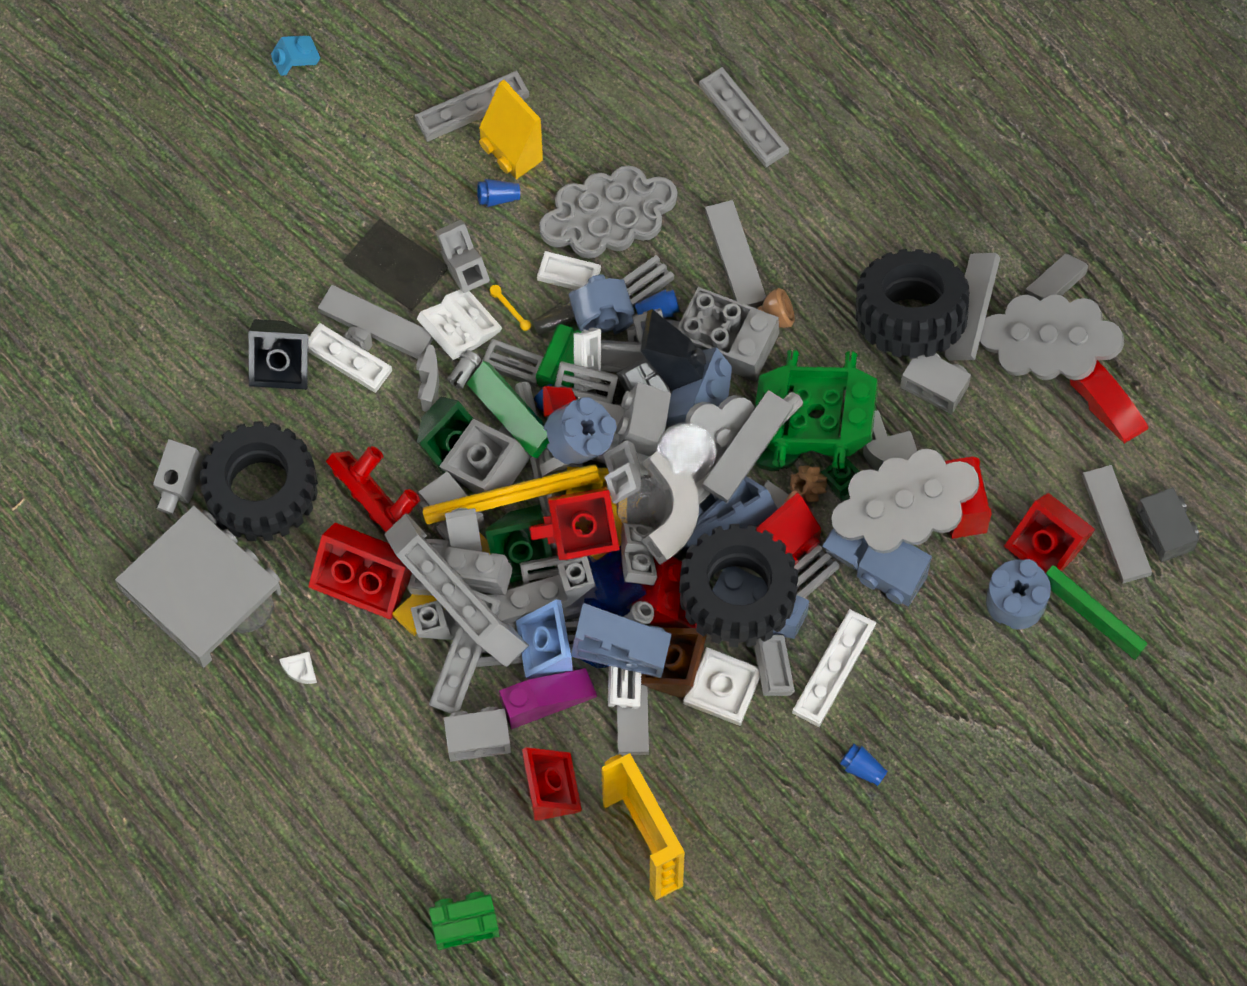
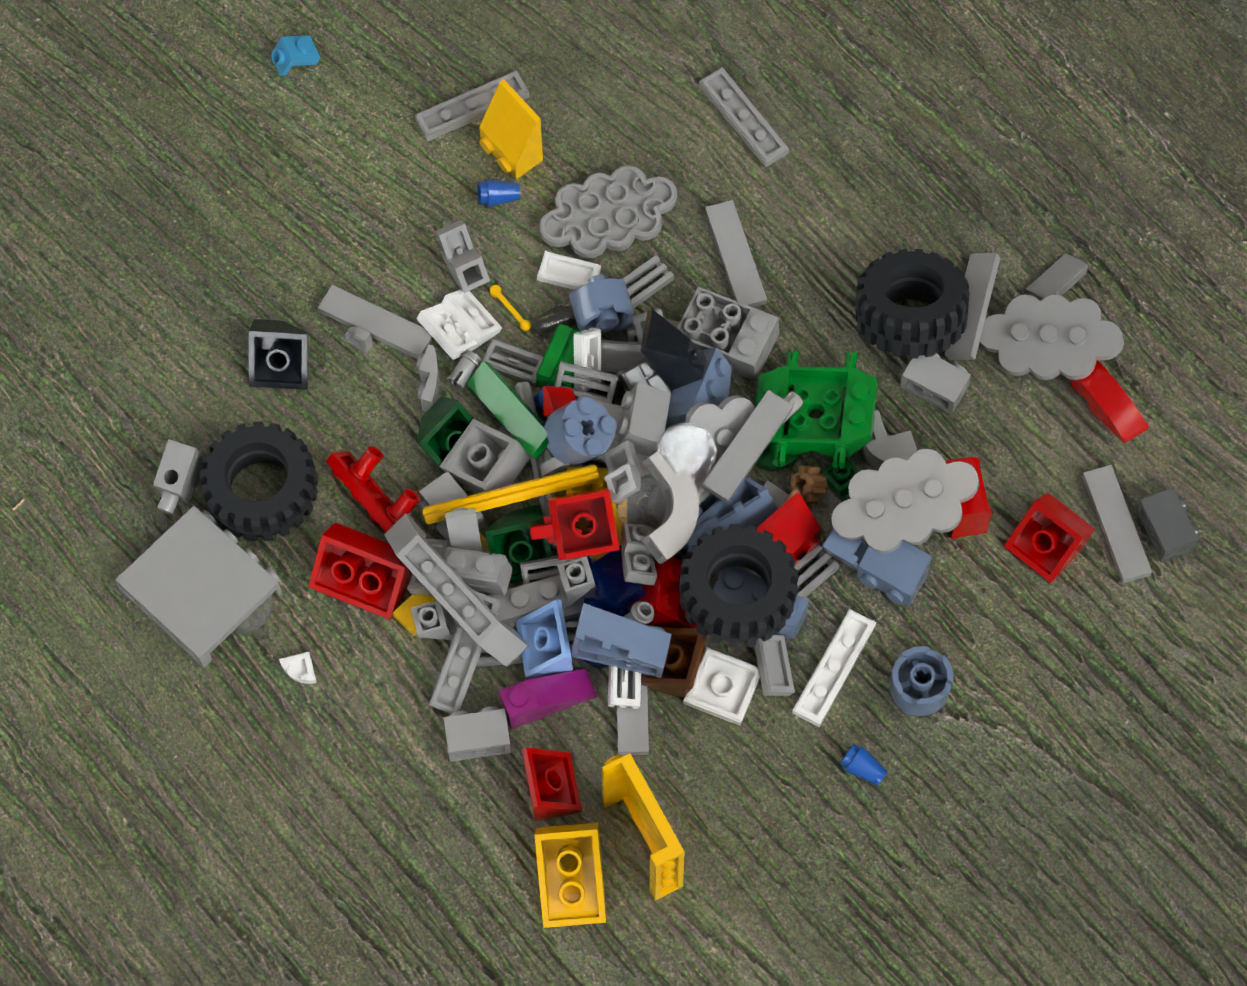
(348, 358): white tile -> none
(395, 265): clear smoke tile -> none
(464, 920): green brick -> none
(570, 875): none -> yellow slope
(664, 300): blue cone -> none
(779, 305): medium nougat brick -> none
(932, 669): none -> sand blue brick
(1018, 578): sand blue brick -> none
(1095, 613): green tile -> none

